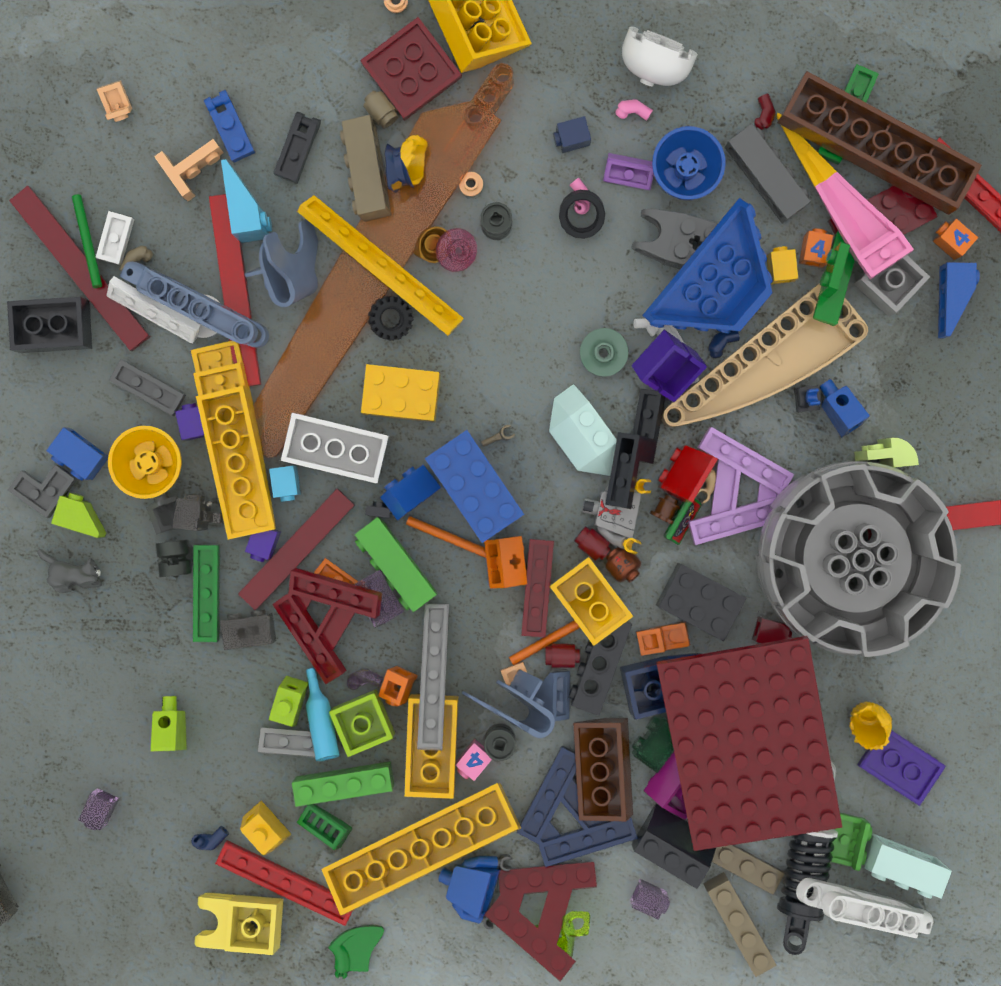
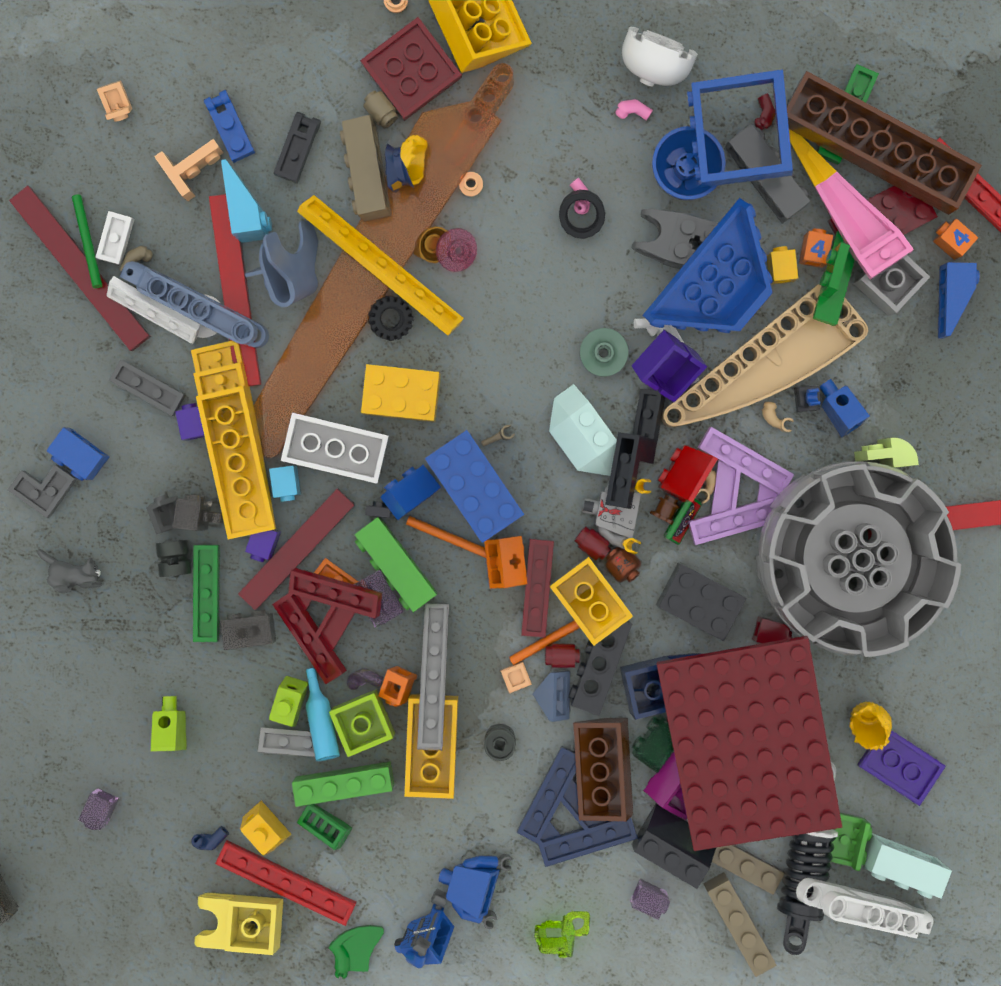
(49, 325): black brick -> none
(78, 516): lime slope -> none
(133, 455): yellow piece -> none
(420, 848): yellow brick -> none
(427, 936): none -> blue torso
(472, 761): bright pink brick -> none
(496, 221): pearl dark grey wheel -> none
(524, 688): sand blue piece -> none
(540, 941): dark red plate -> none
(572, 134): dark blue brick -> none
(628, 171): medium lavender slope -> none
(663, 638): orange slope -> none
(696, 122): none -> blue window
(719, 342): dark blue arm -> none
(771, 418): none -> tan arm

